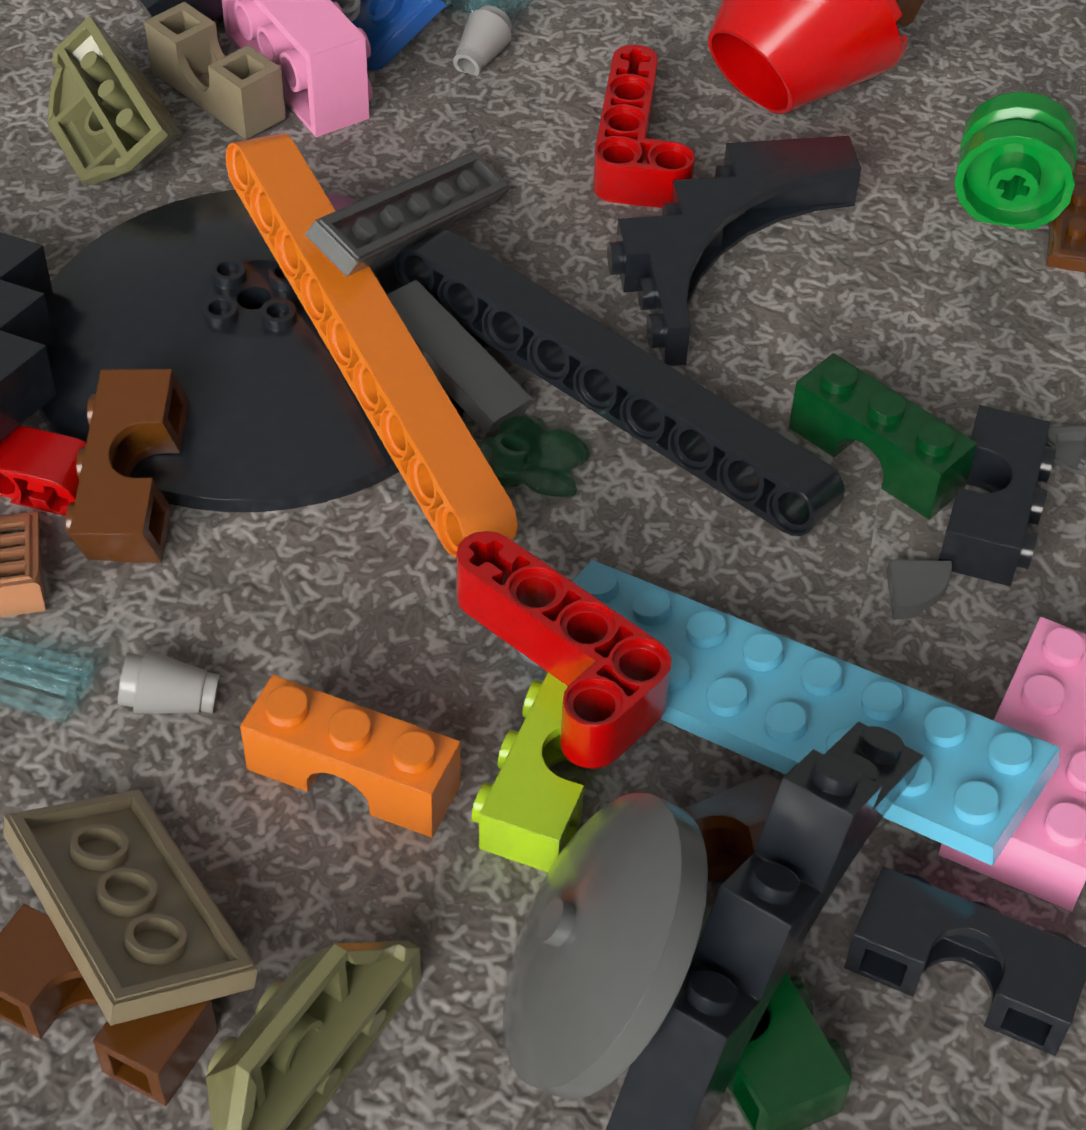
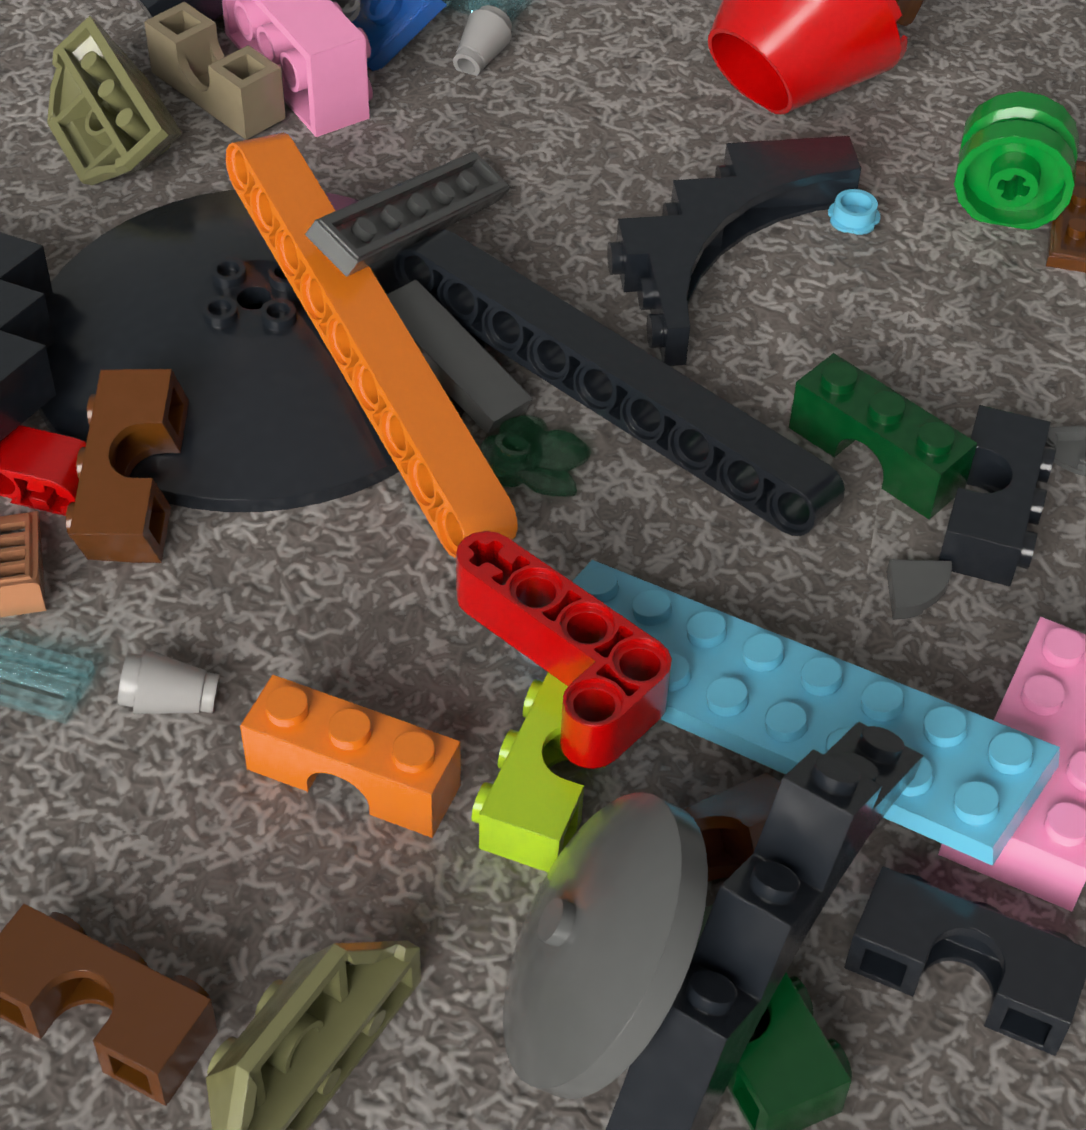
(128, 906): dark tan tile -> none
(626, 162): red beam -> none
(854, 212): none -> medium azure plate

